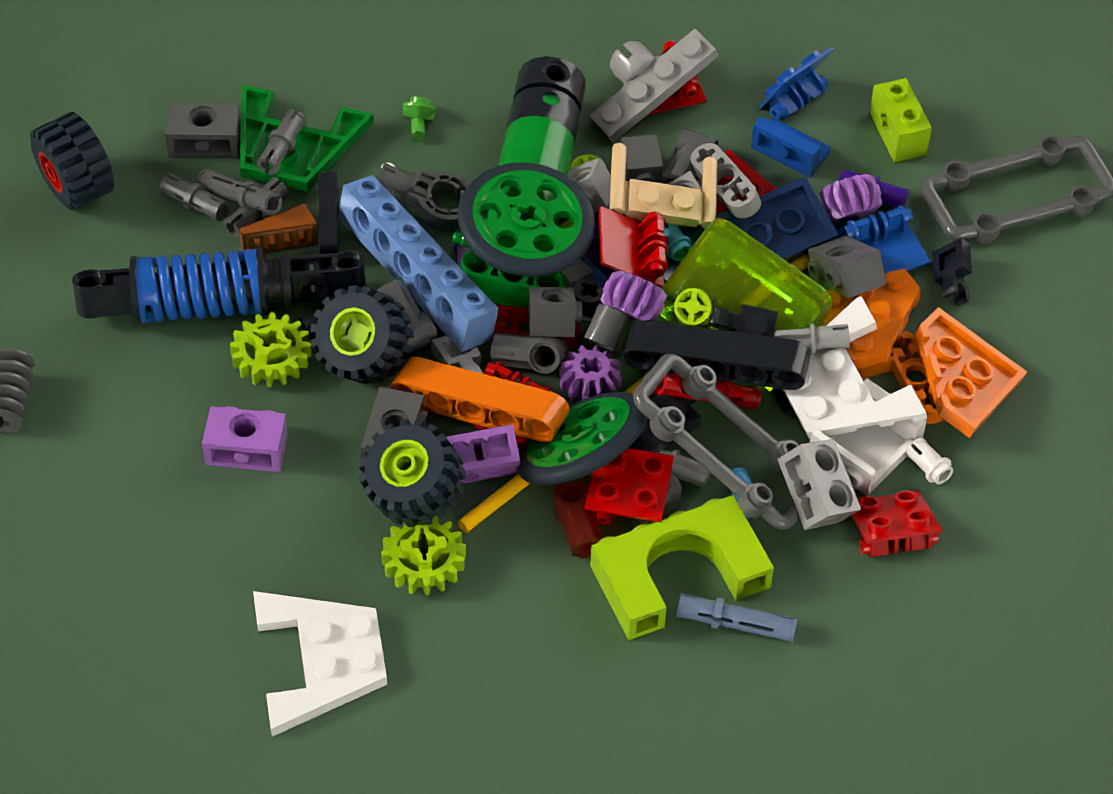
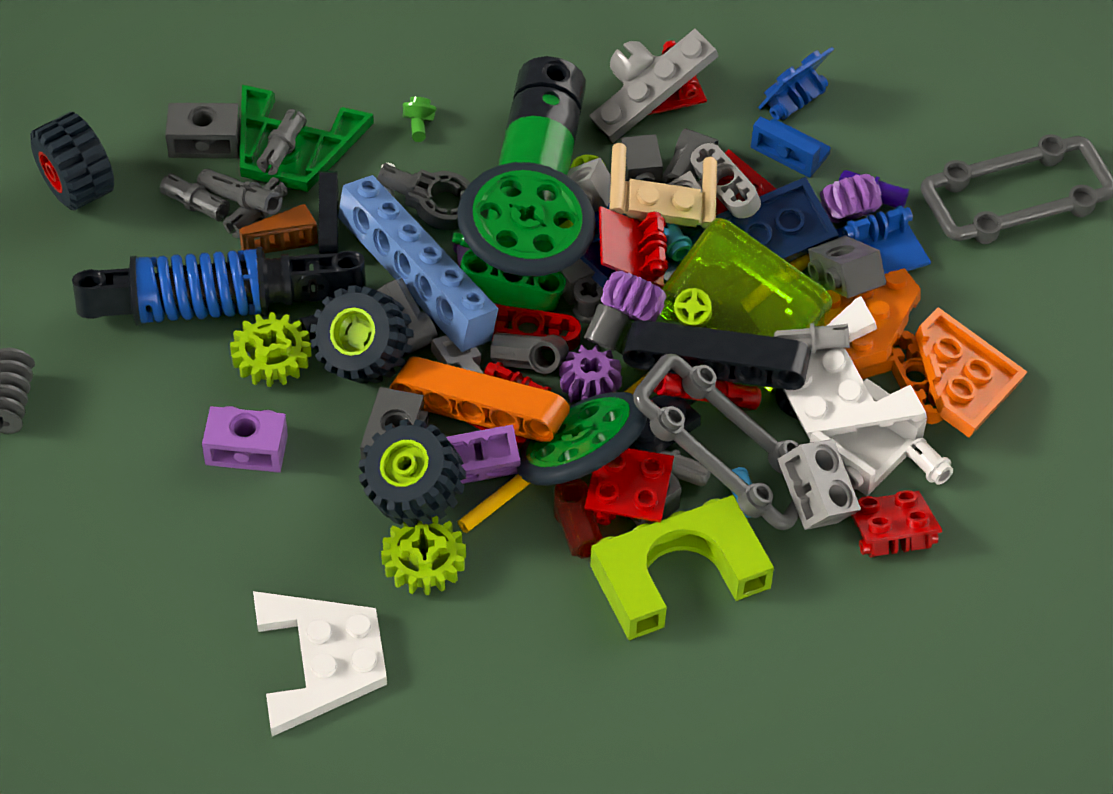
(553, 312): dark grey brick -> none
(736, 617): sand blue pin -> none
(749, 320): black plate -> none
(900, 120): lime brick -> none
(949, 268): black plate -> none

